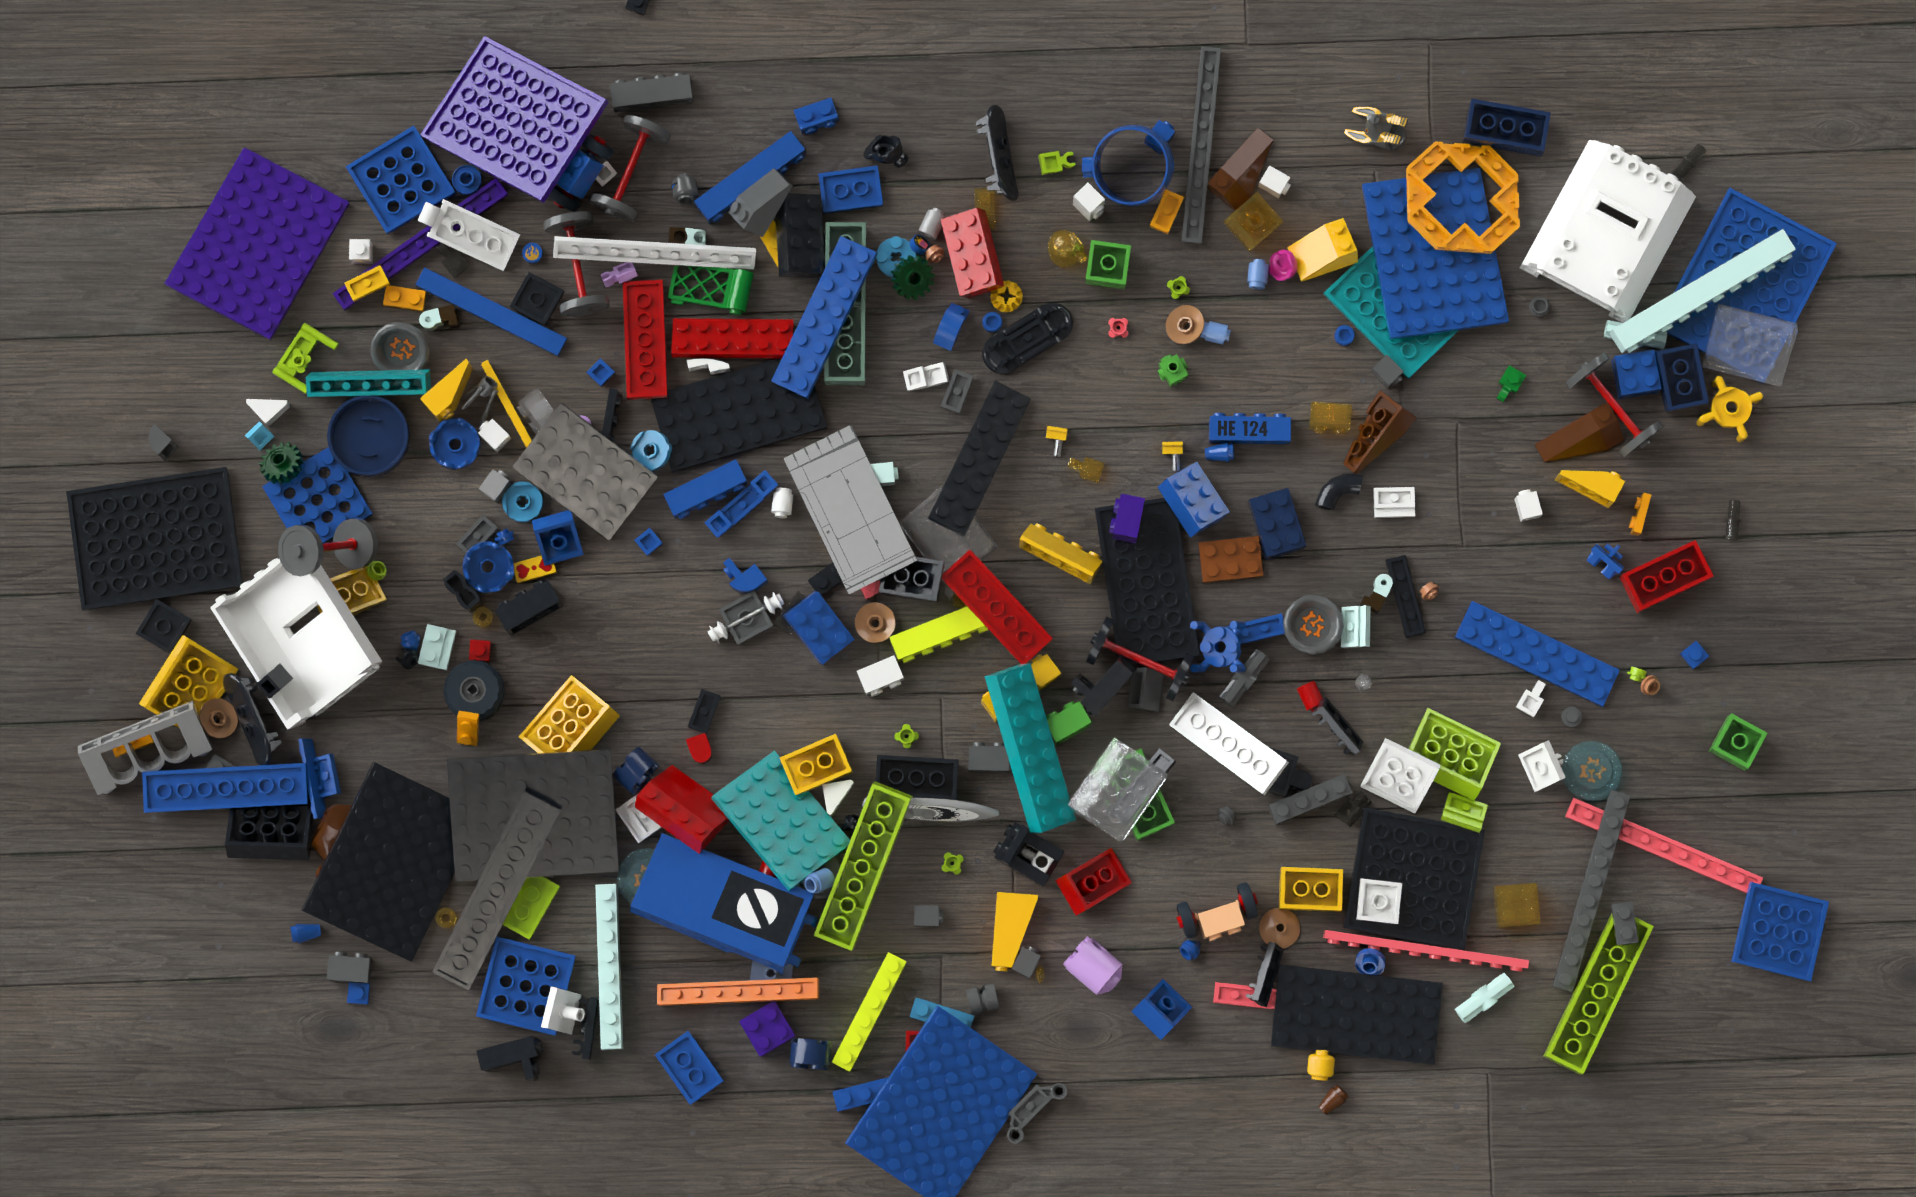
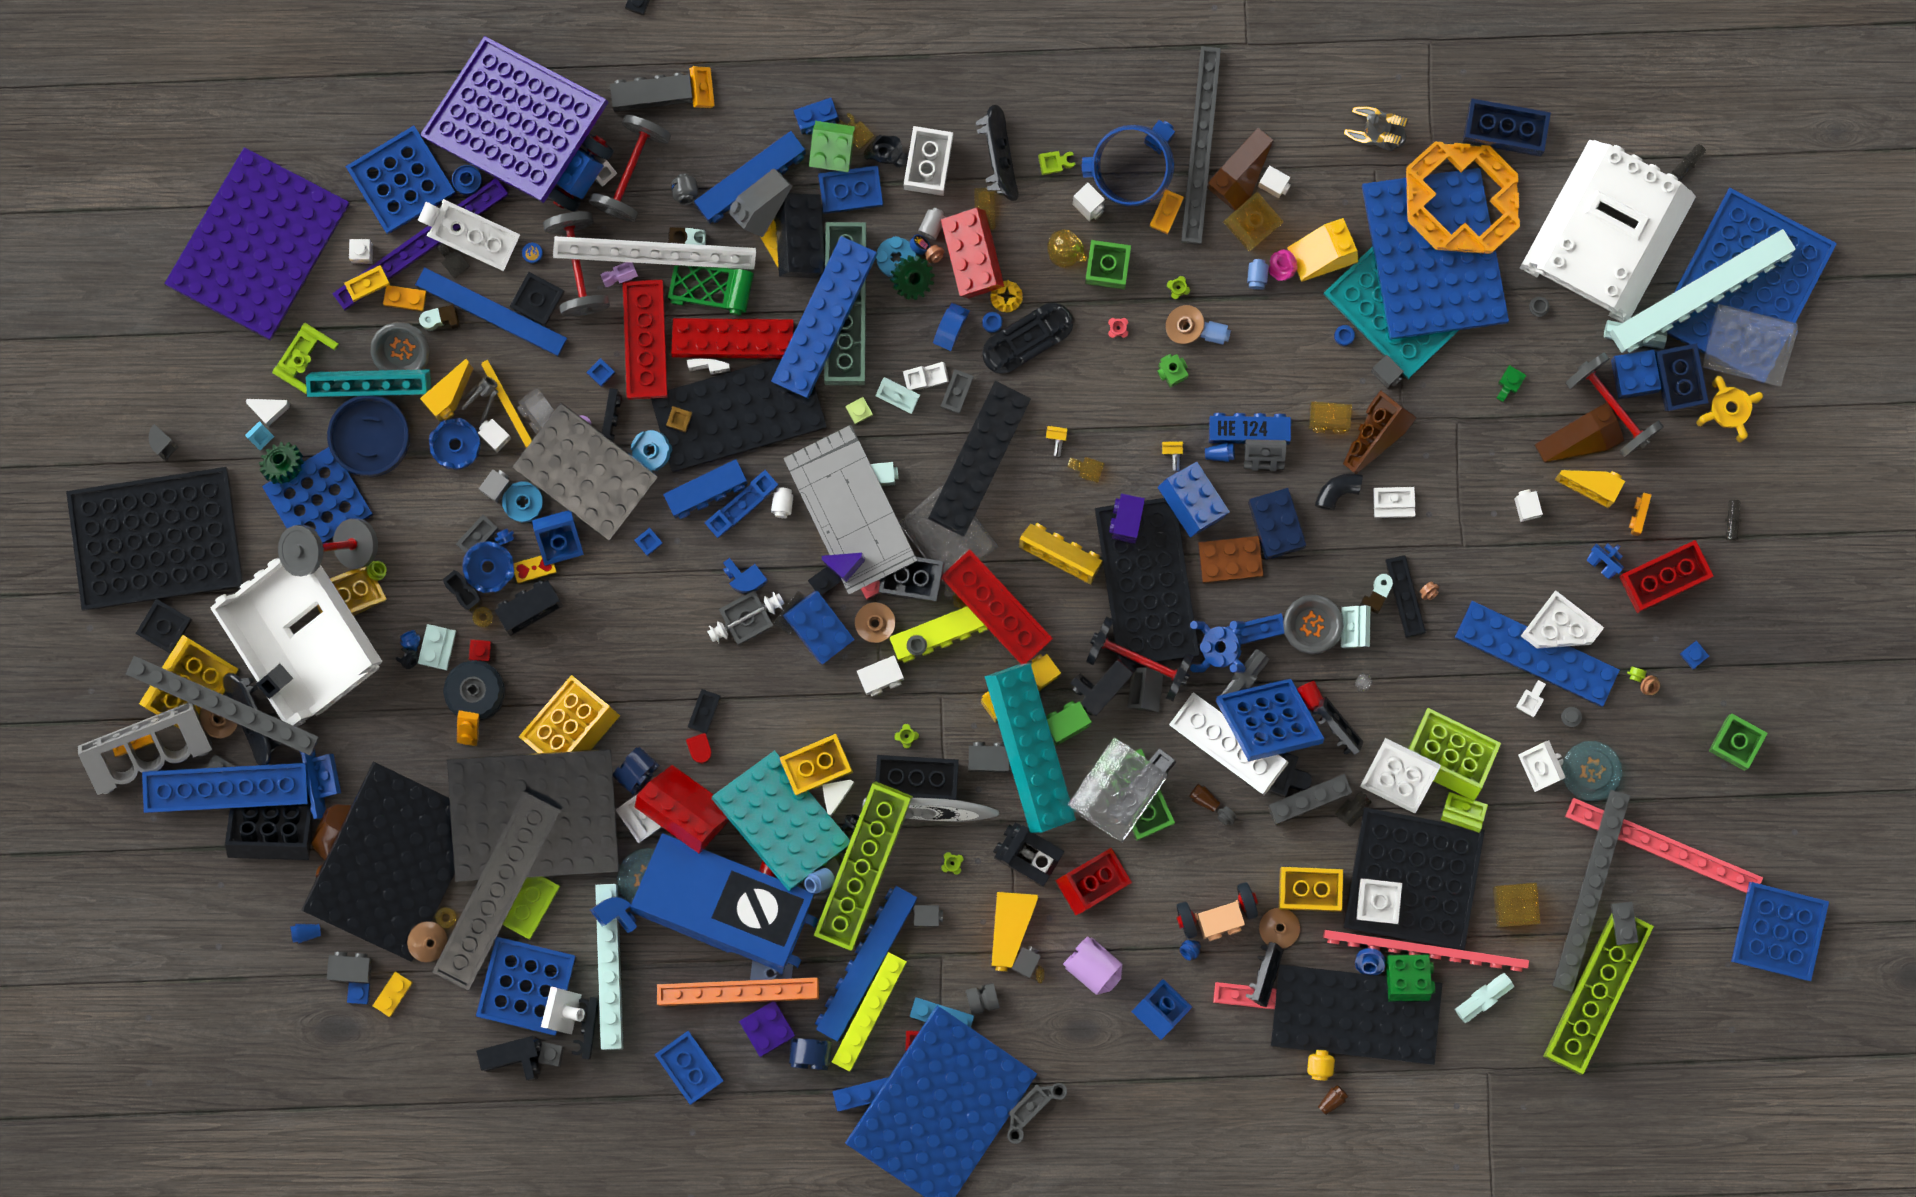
(222, 705): none -> dark grey plate
(392, 994): none -> yellow plate
(418, 941): none -> medium nougat dish
(551, 1054): none -> dark grey brick
(614, 908): none -> blue brick
(679, 419): none -> pearl gold plate
(702, 87): none -> light orange plate
(831, 146): none -> bright green brick
(844, 564): none -> dark purple slope
(859, 410): none -> yellowish green plate
(862, 133): none -> clear yellow plate
(866, 964): none -> blue brick
(897, 395): none -> light aqua plate
(916, 645): none -> dark grey plate
(928, 161): none -> white brick
(1204, 798): none -> reddish brown cone
(1265, 454): none -> dark grey plate
(1272, 745): none -> blue piece
(1409, 977): none -> green brick
(1561, 625): none -> white plate

